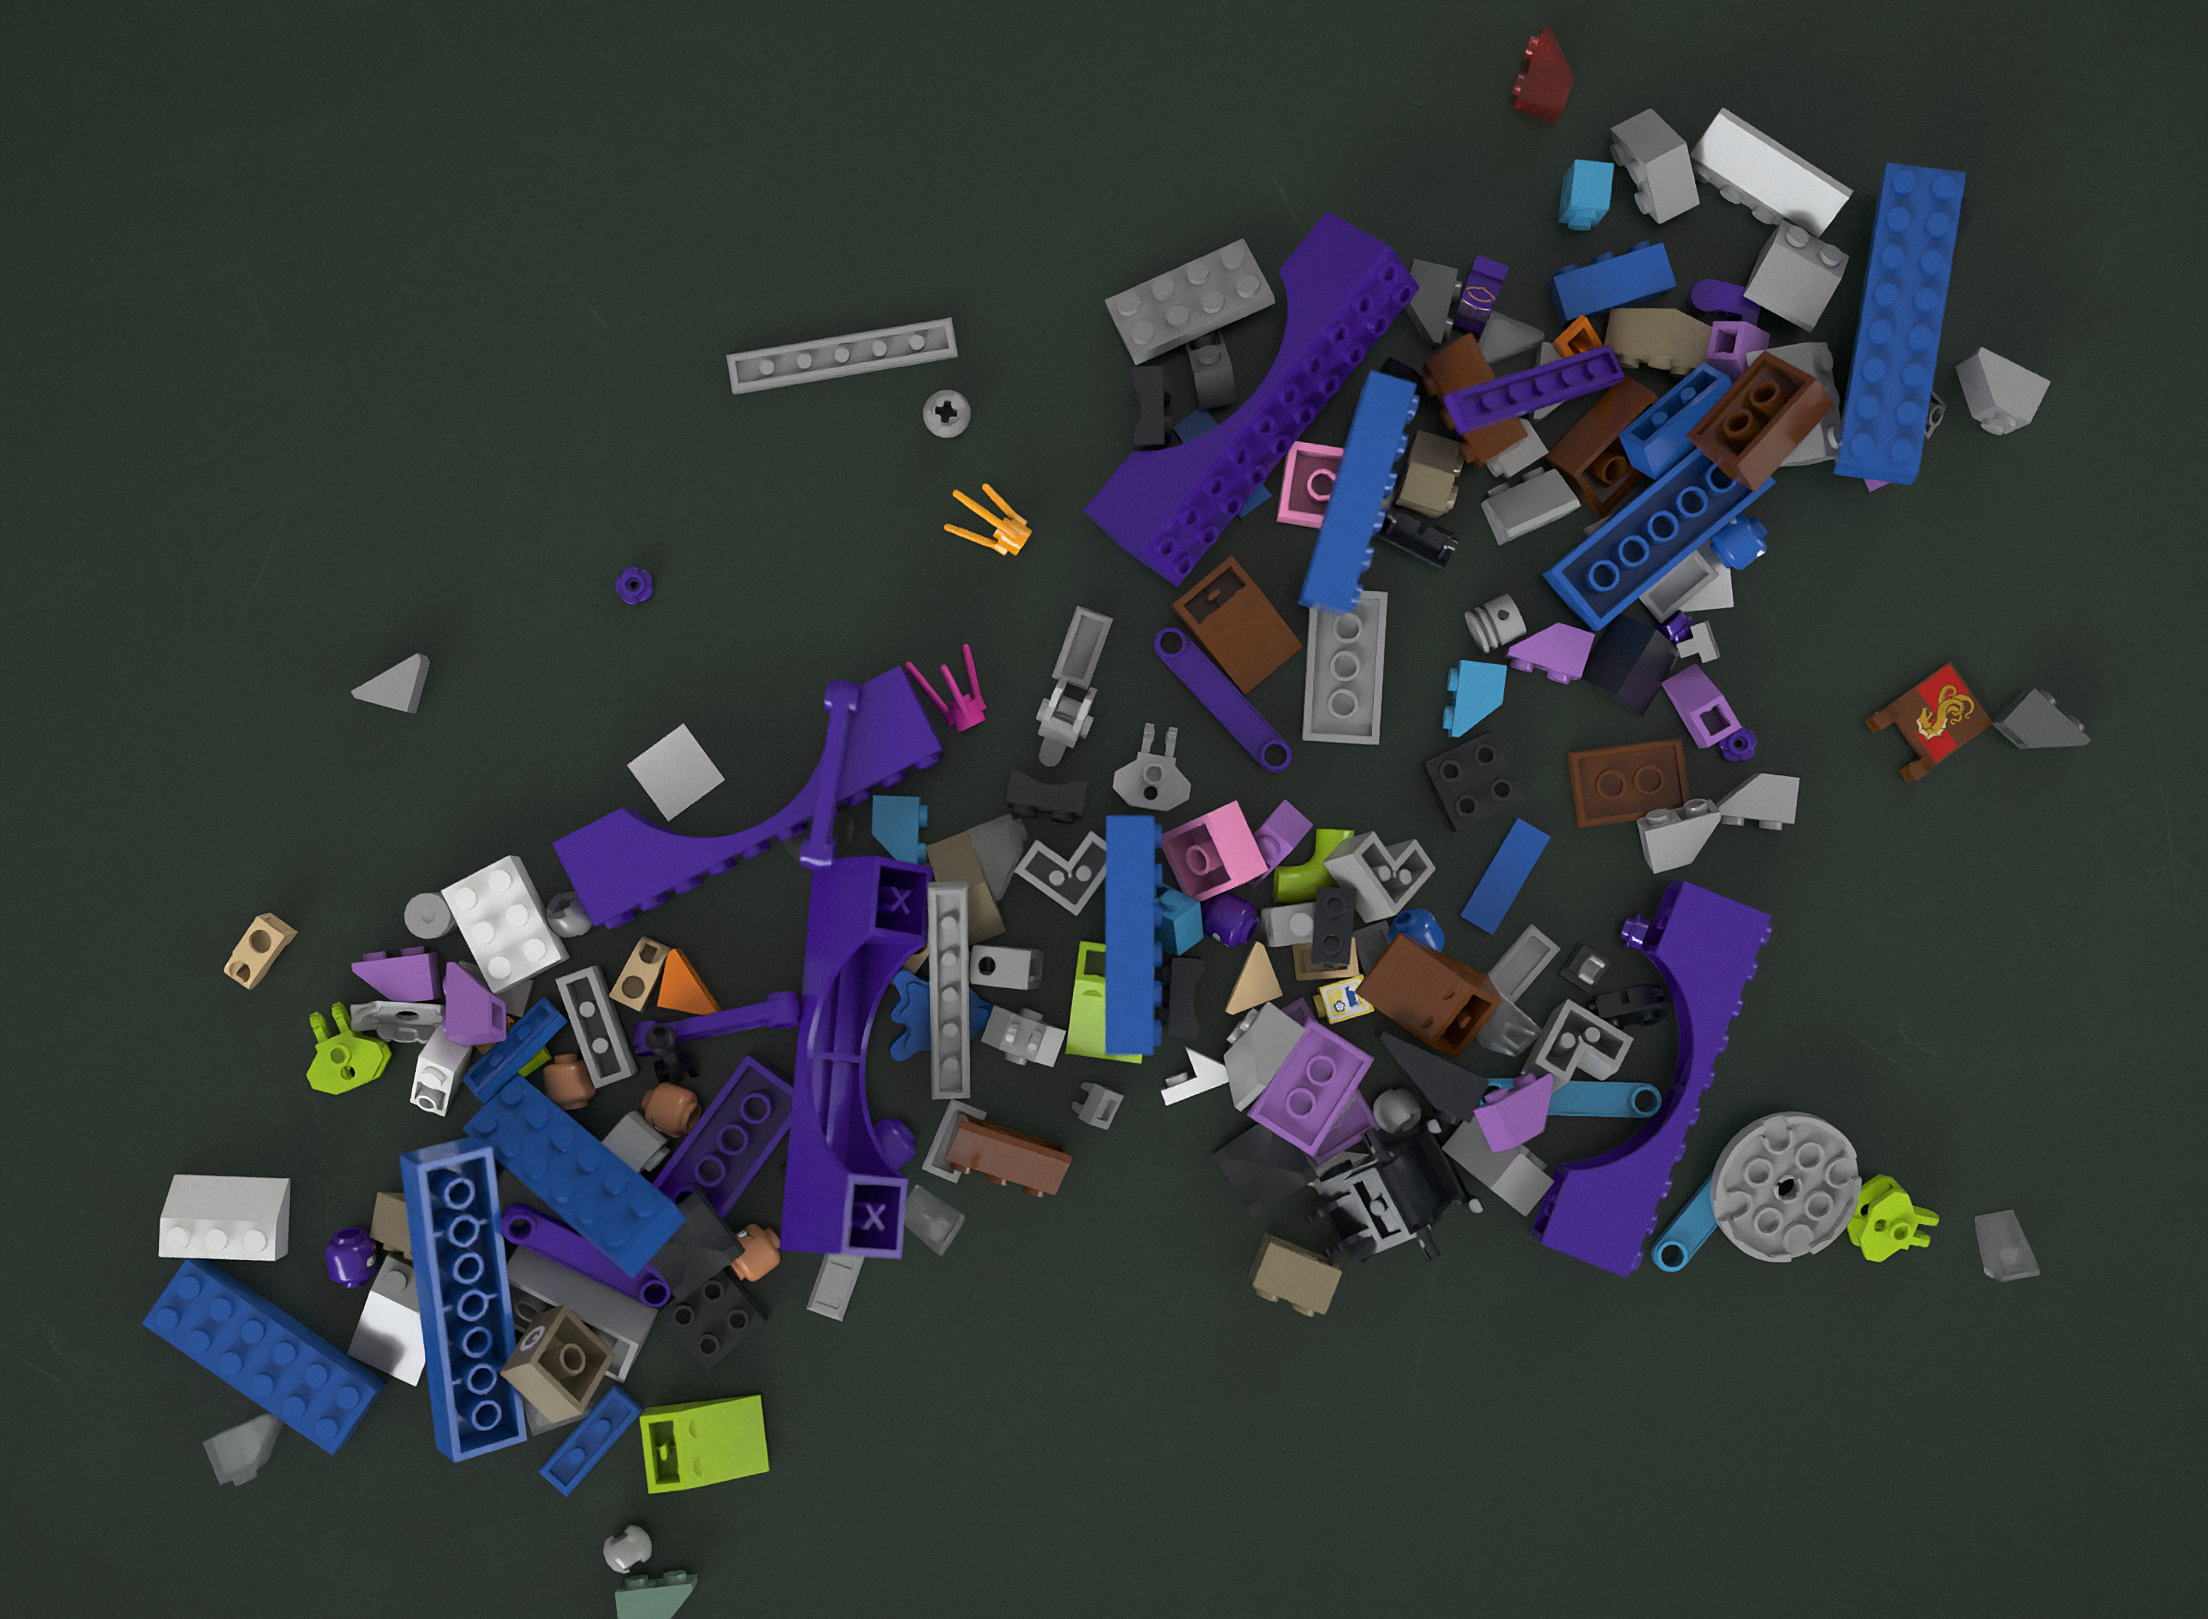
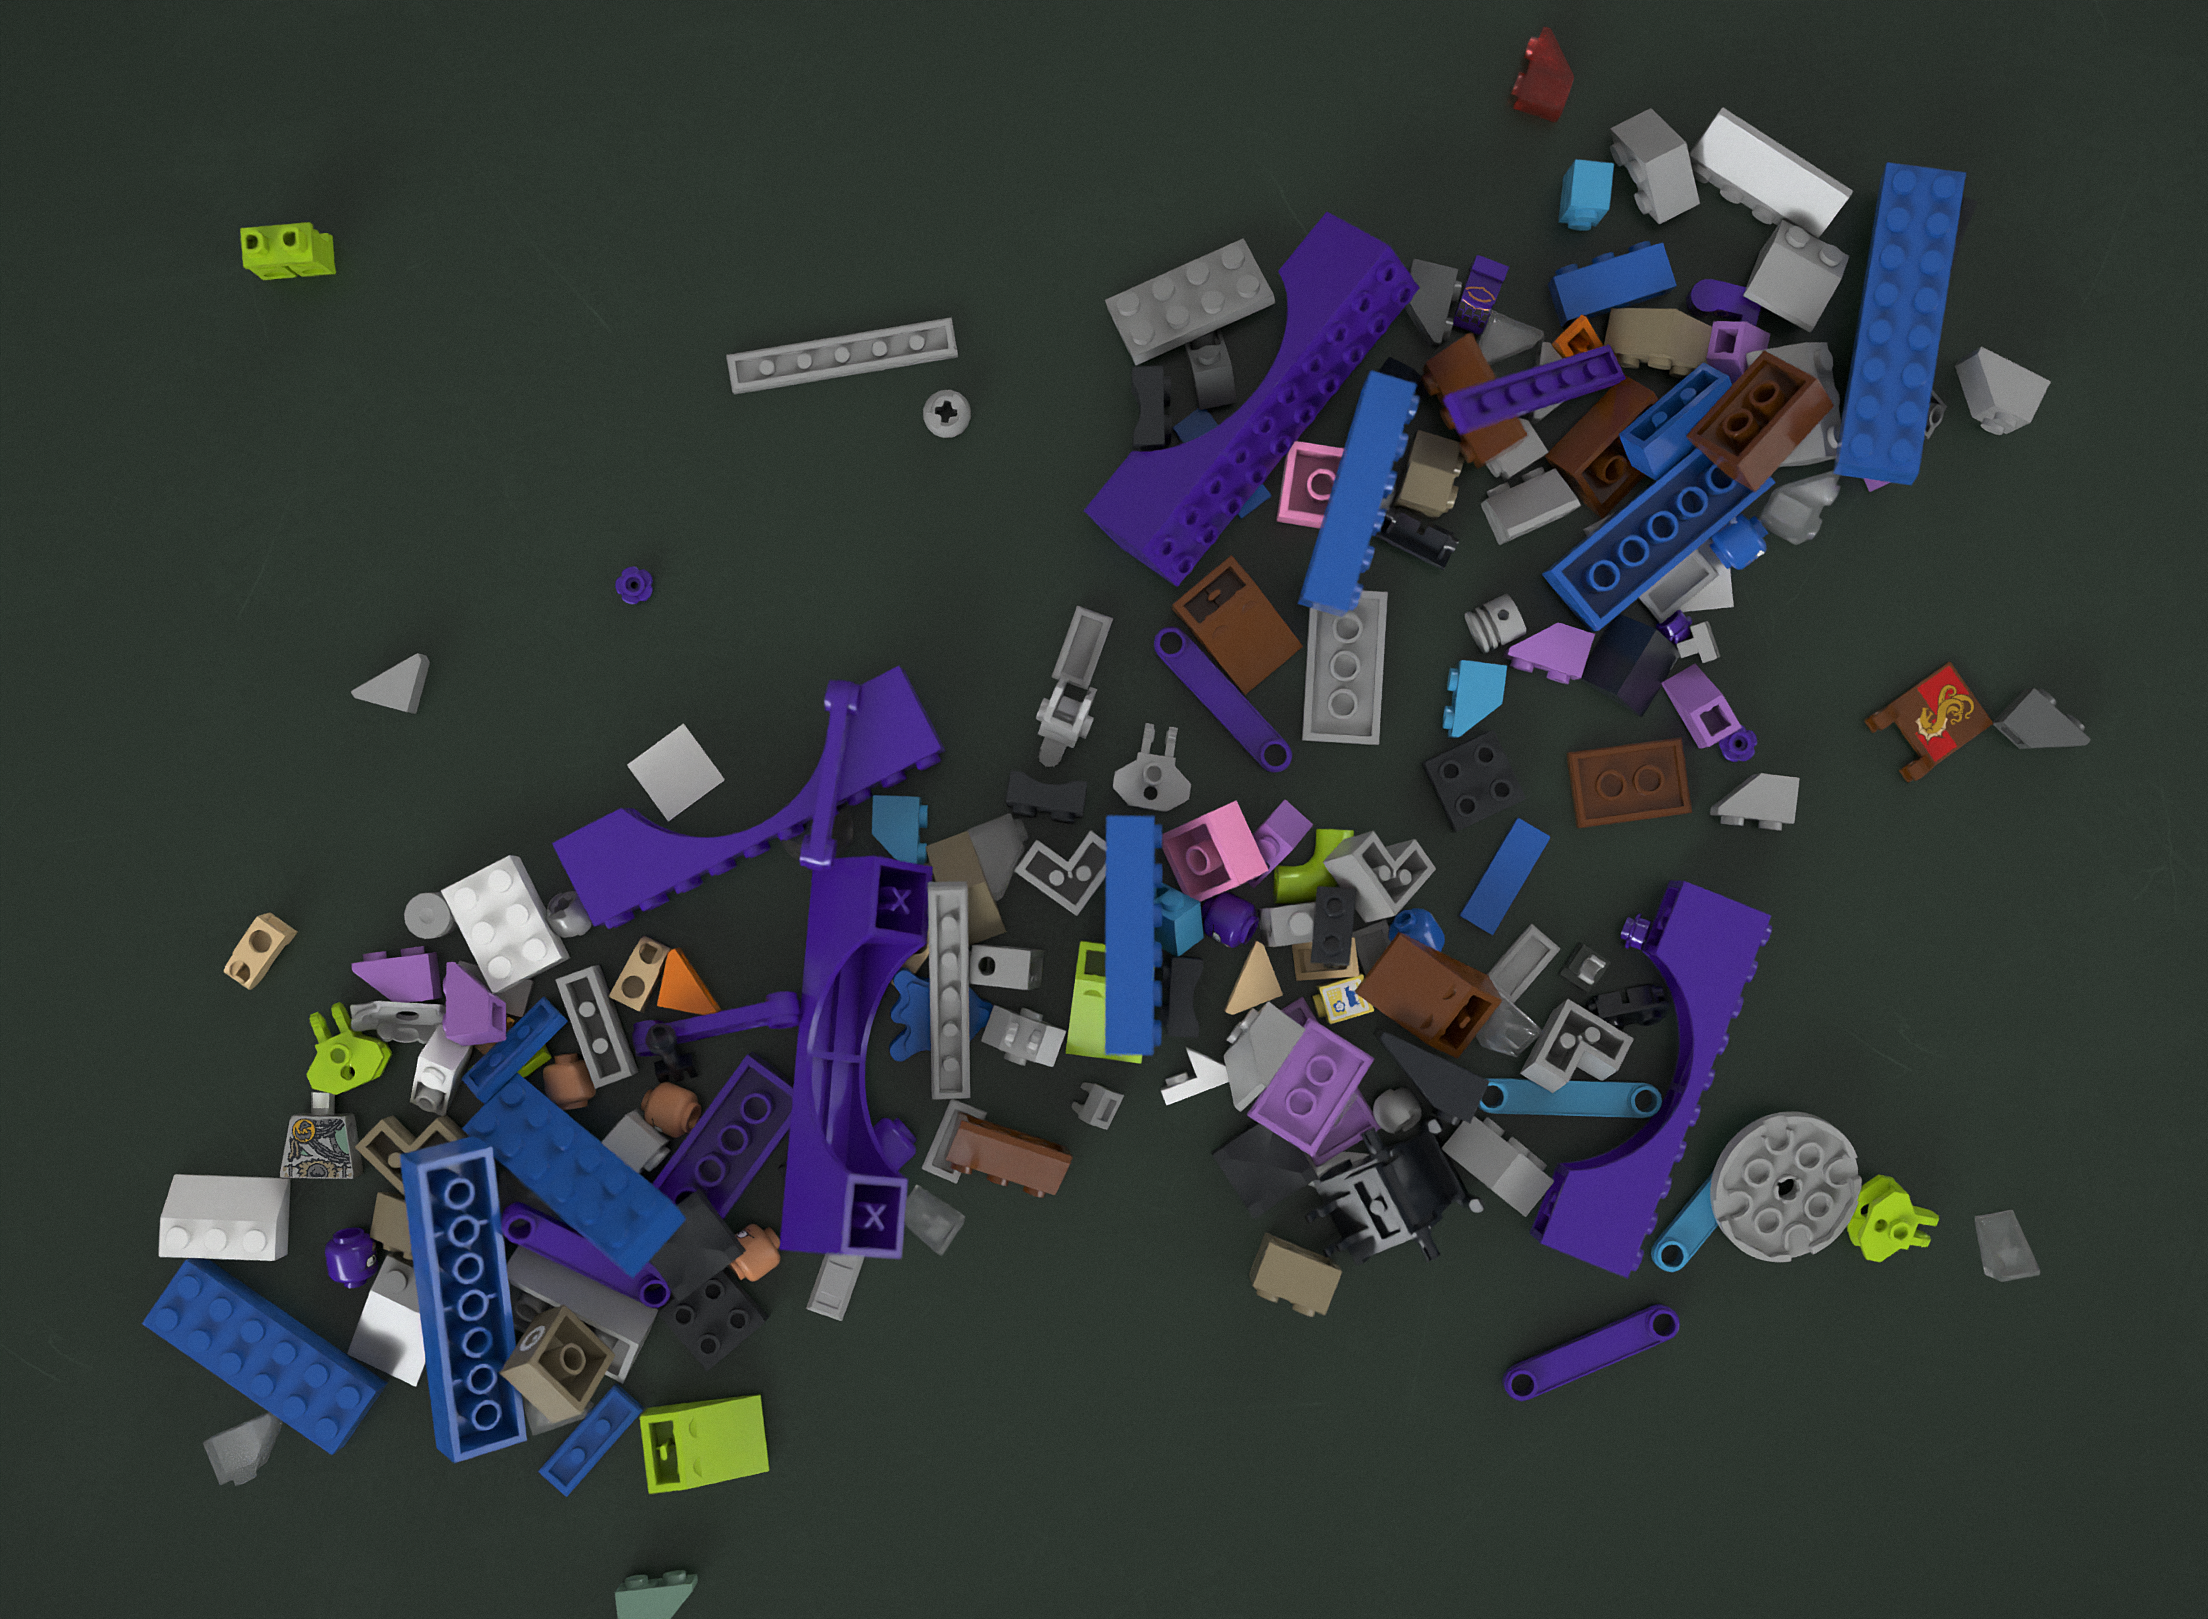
(287, 251): none -> lime hips
(322, 1142): none -> torso
(391, 1138): none -> dark tan brick
(627, 1549): light grey piece -> none
(963, 710): dark pink plant -> none
(1010, 534): light orange plant -> none
(1515, 1114): medium lavender slope -> none
(1591, 1352): none -> dark purple piece
(1678, 834): light grey slope -> none
(1795, 507): none -> clear slope

